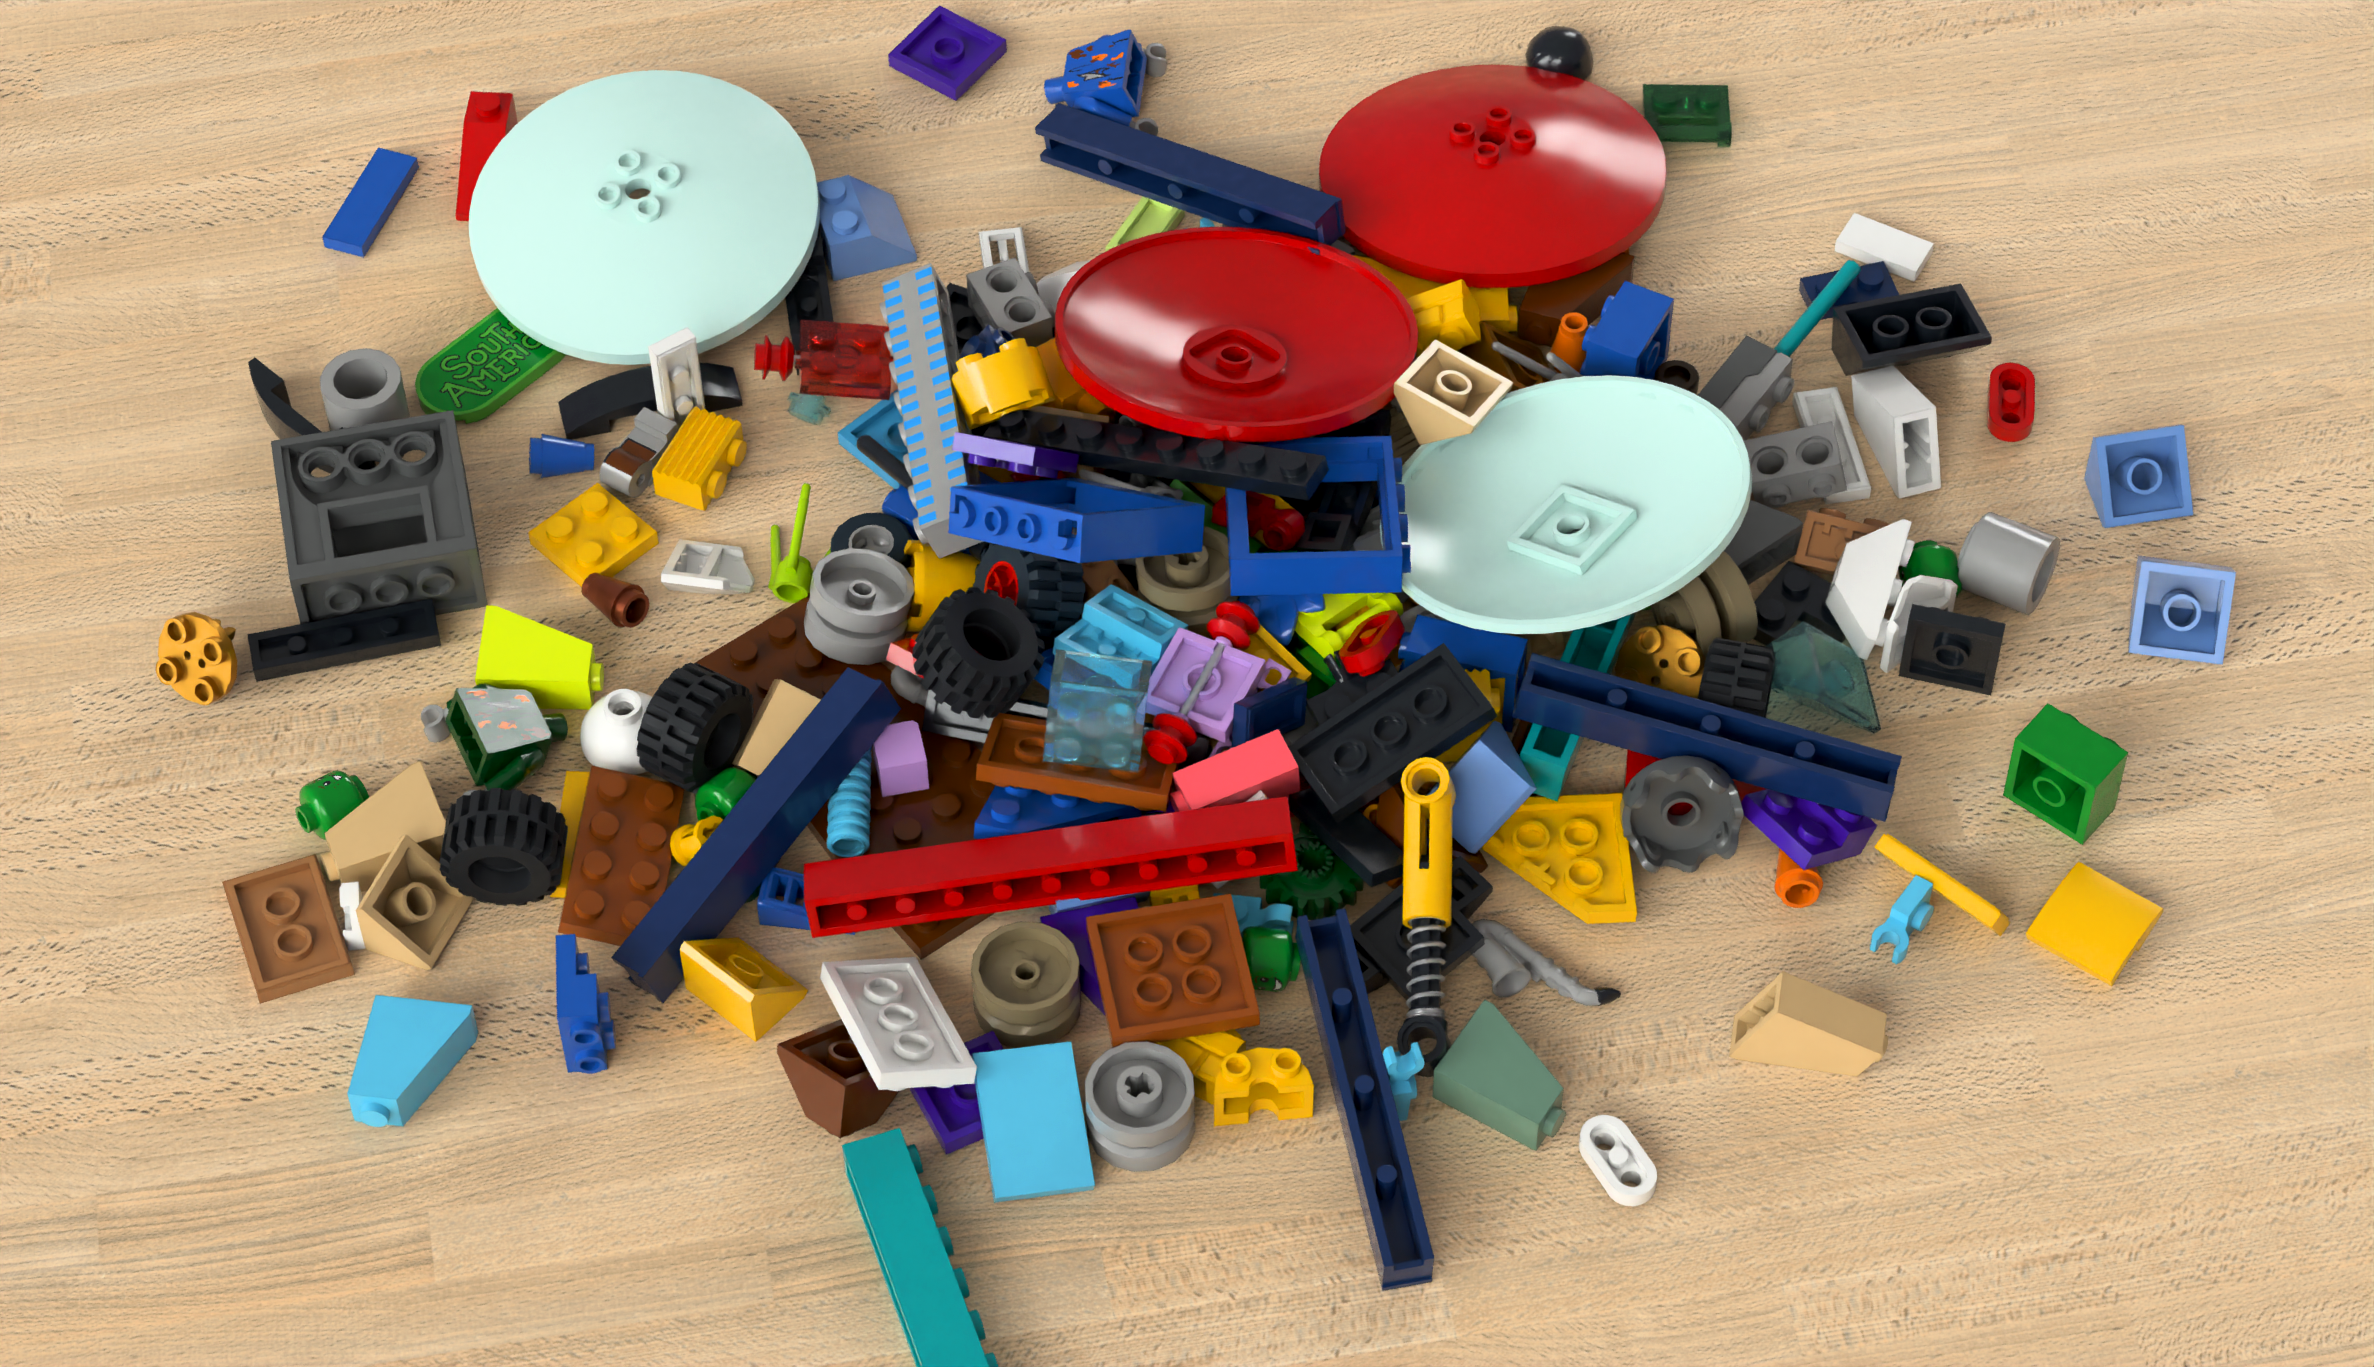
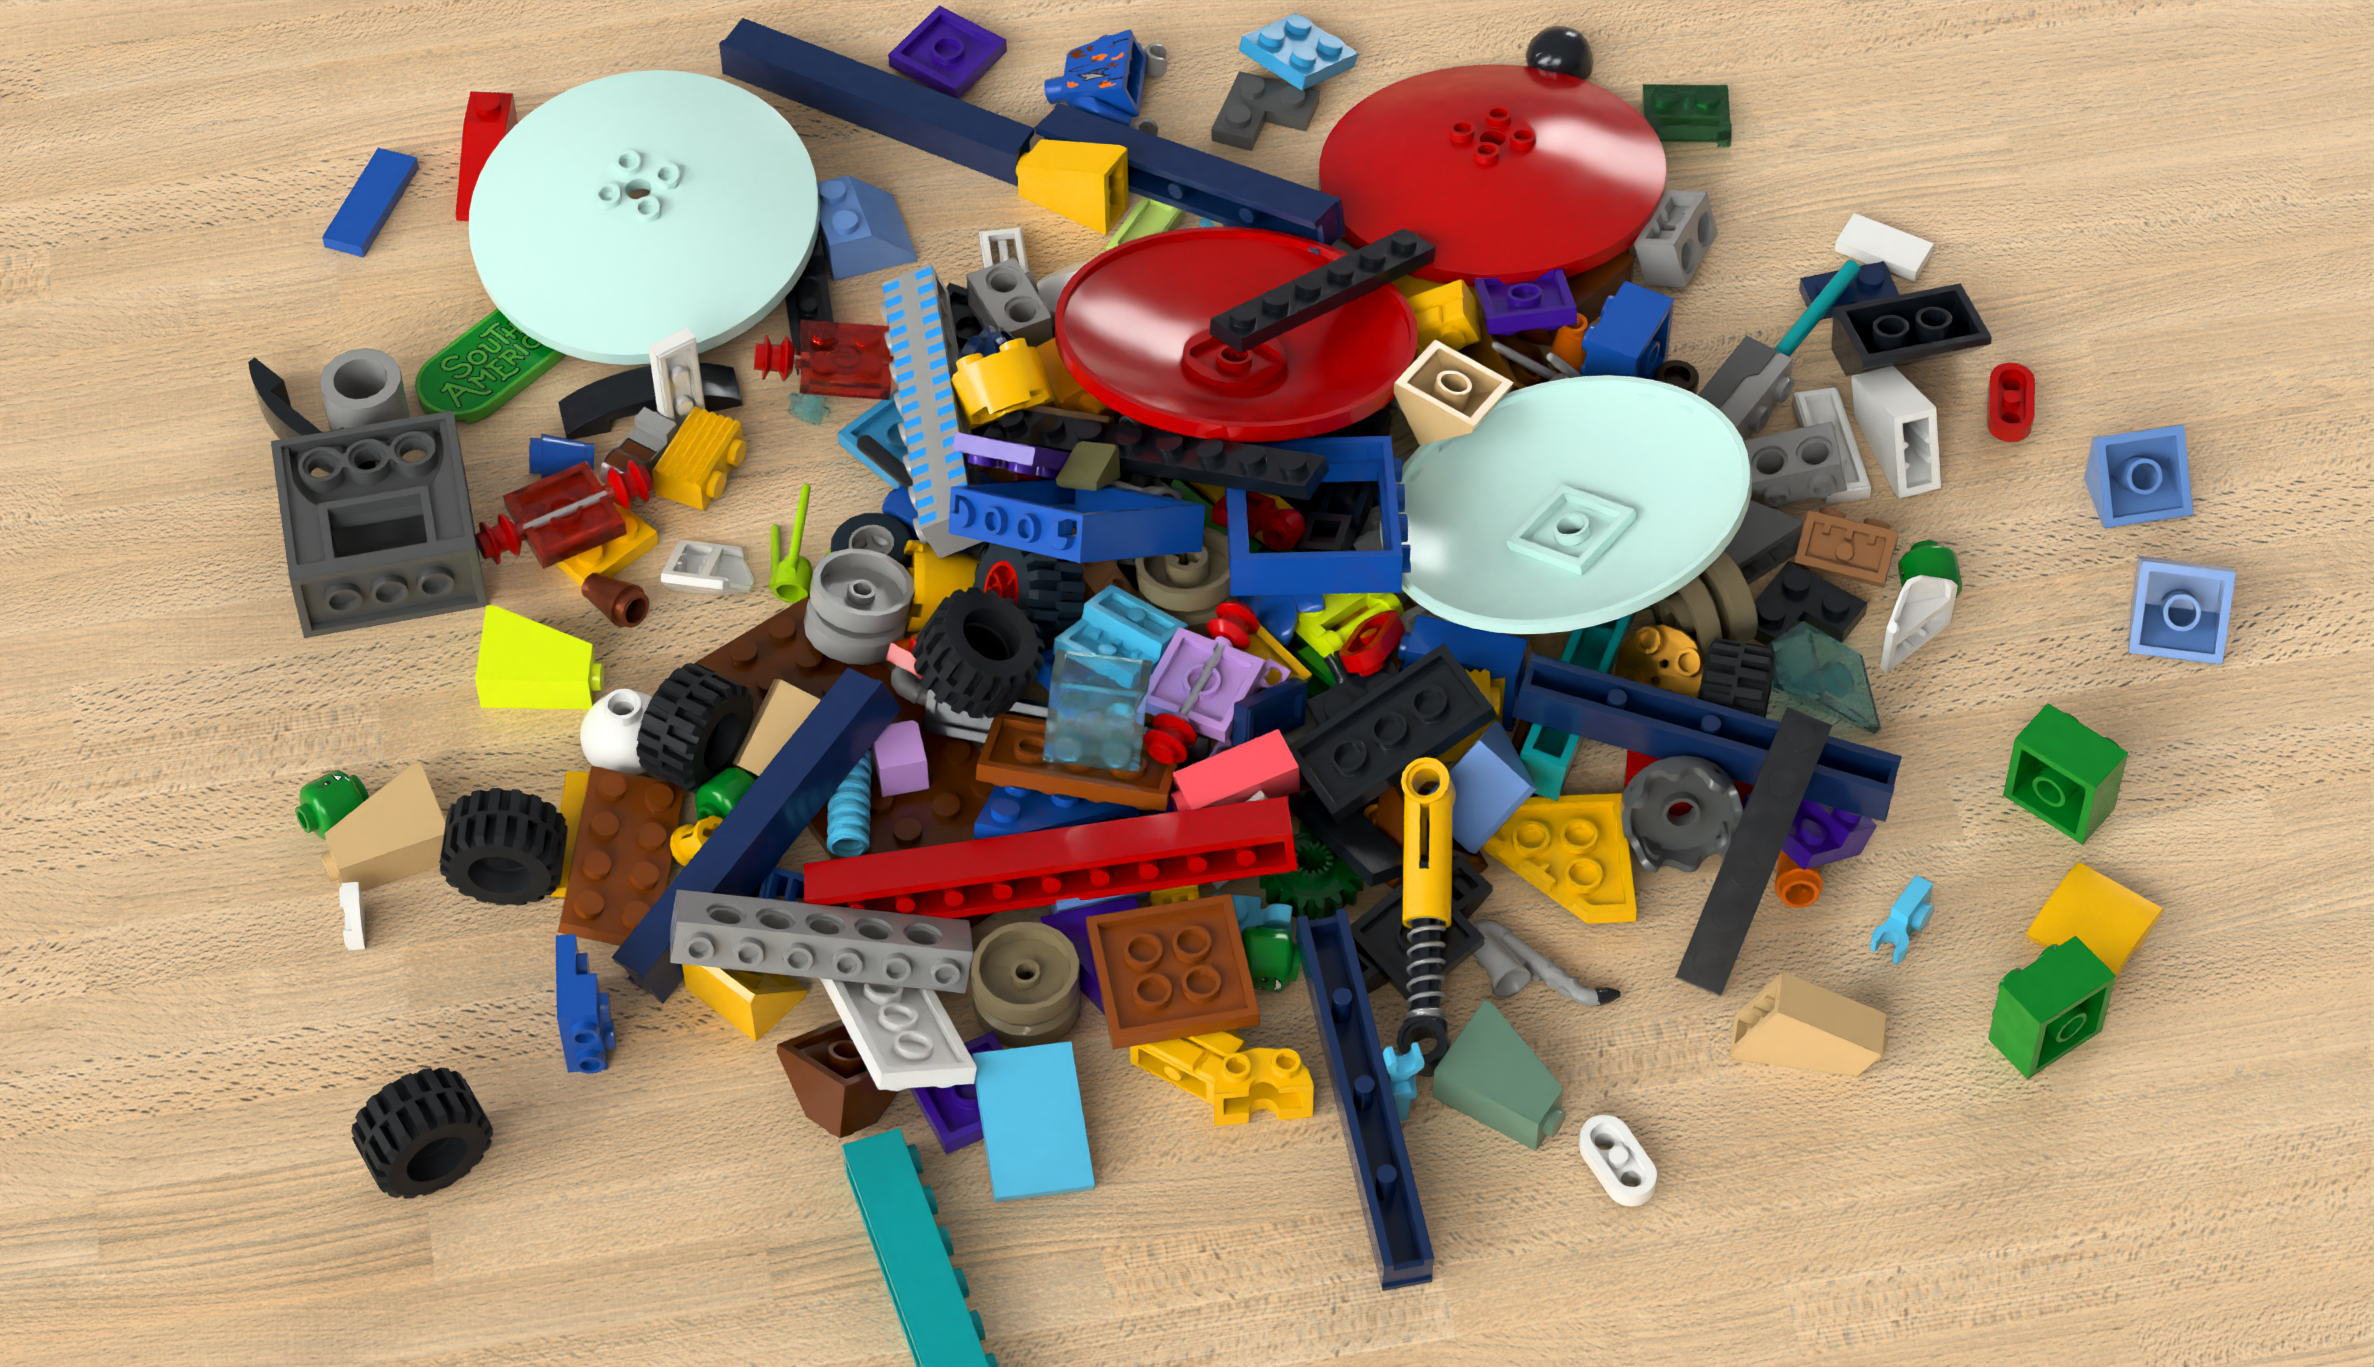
(197, 657): plate -> none
(288, 928): medium nougat tile -> none
(344, 640): black plate -> none
(406, 1056): medium azure slope -> none
(410, 907): tan slope -> none
(422, 1133): none -> black tyre
(496, 733): dark green torso -> none
(564, 514): none -> clear red plate
(820, 941): none -> light grey brick
(875, 100): none -> dark blue tile
(1077, 181): none -> yellow slope
(1090, 466): none -> olive slope
(1140, 1106): light grey wheel -> none
(1258, 101): none -> dark grey plate
(1298, 51): none -> dark azure plate
(1321, 290): none -> black plate
(1525, 305): none -> dark purple plate
(1676, 238): none -> light grey brick
(1753, 851): none -> black plate
(1867, 584): white slope -> none
(1943, 884): yellow tile -> none
(1951, 649): black plate -> none
(2007, 562): light grey piece -> none
(2051, 1006): none -> green brick

